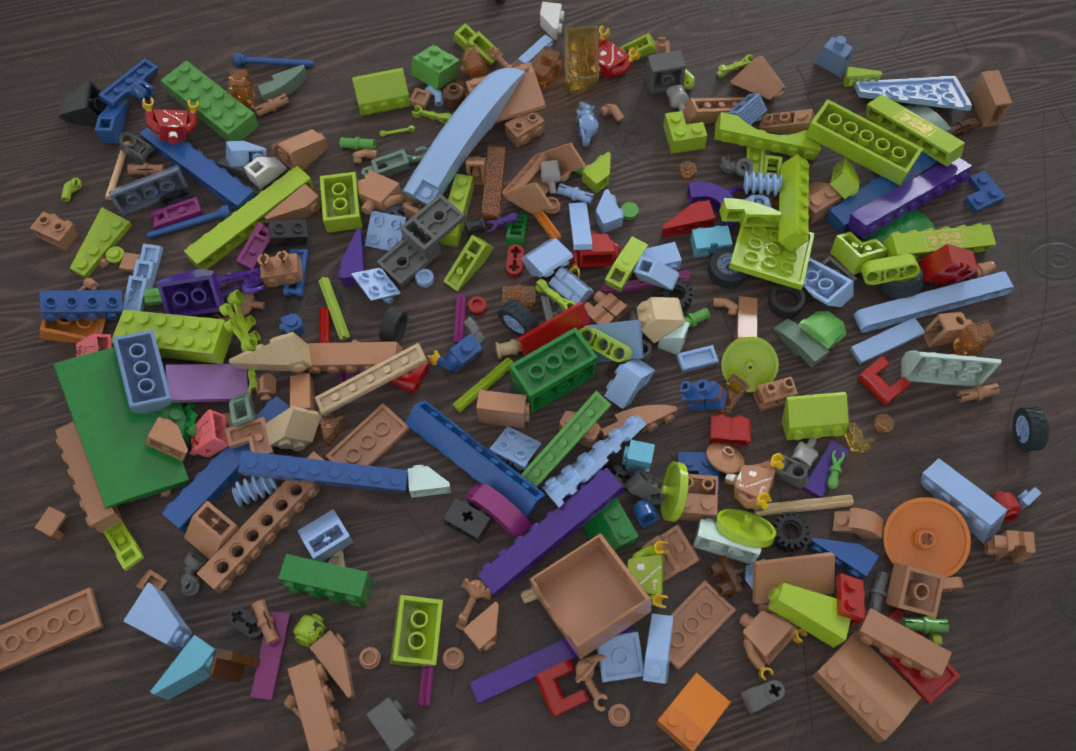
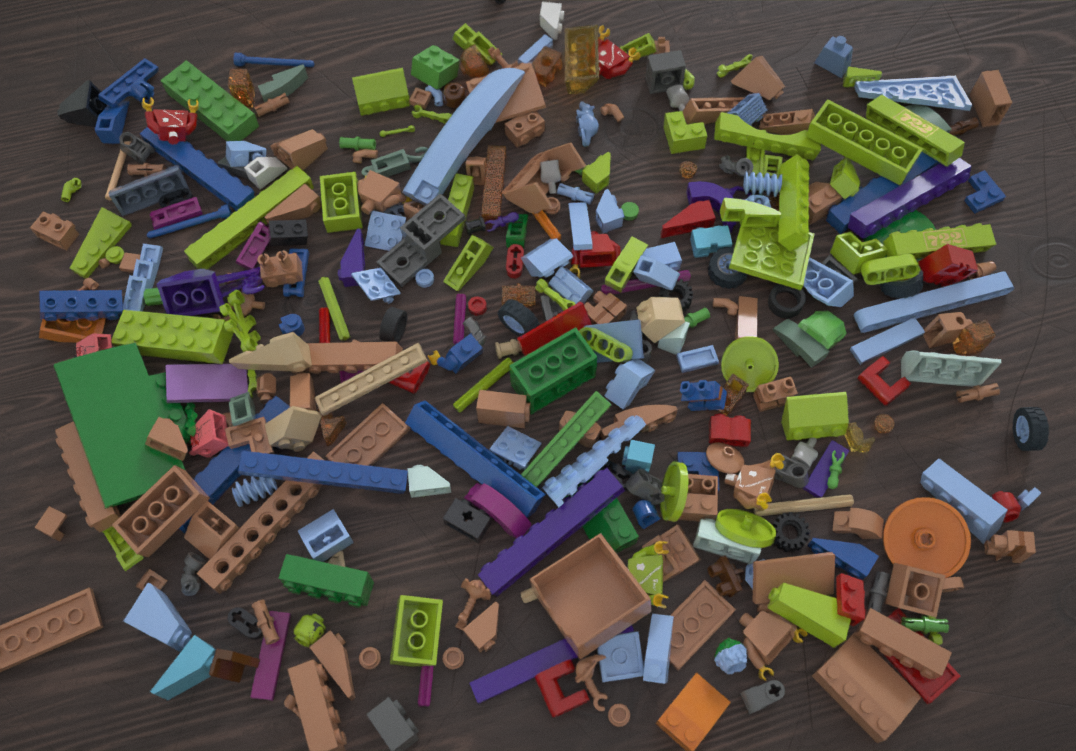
(142, 372): medium blue brick -> none
(160, 511): none -> nougat brick
(731, 656): none -> light blue piece

